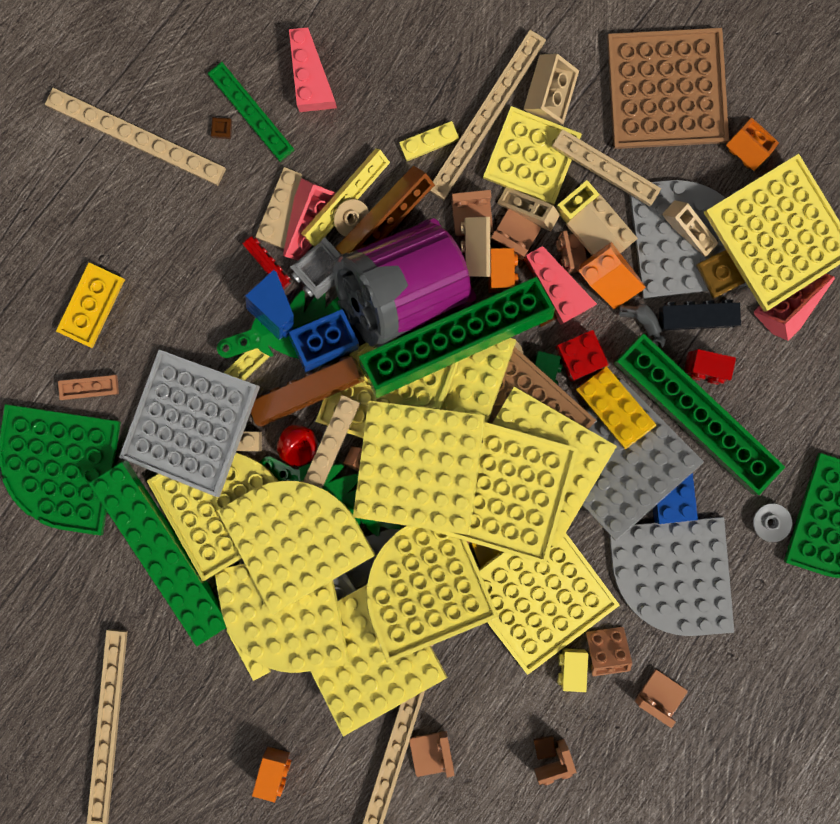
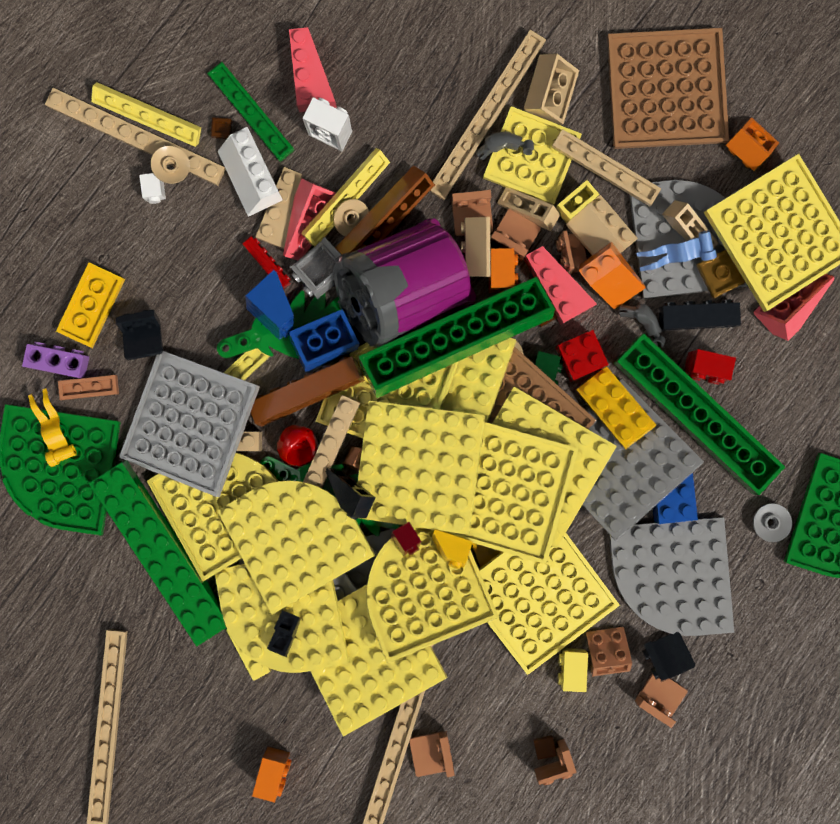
(46, 362): none -> medium lavender brick
(51, 432): none -> yellow flag
(140, 334): none -> black bracket
(146, 114): none -> light yellow plate
(152, 188): none -> white brick
(170, 156): none -> tan dish
(248, 172): none -> white slope
(284, 633): none -> black slope
(327, 123): none -> white brick
(350, 495): none -> black slope
(406, 539): none -> dark red brick
(429, 141): light yellow plate -> none
(452, 548): none -> yellow slope
(504, 140): none -> dark grey arm
(668, 656): none -> black bracket
(682, 252): none -> medium blue flag

